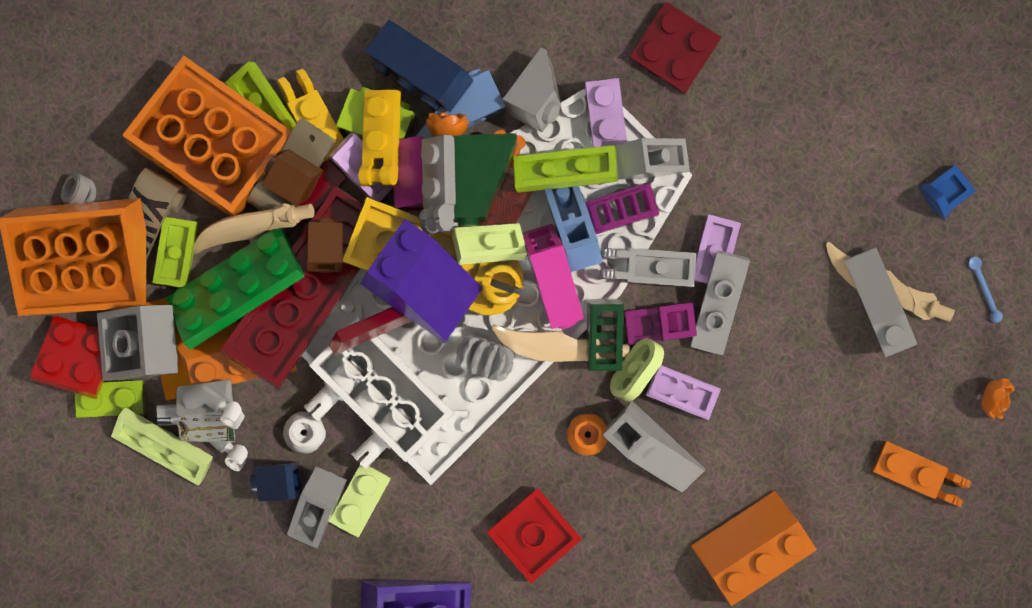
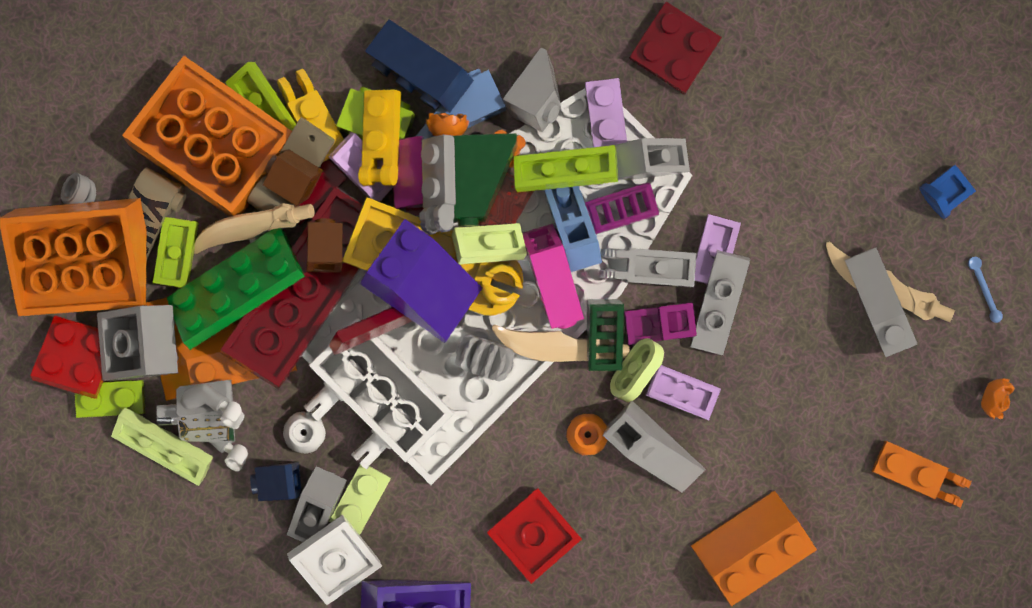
(334, 559): none -> white plate

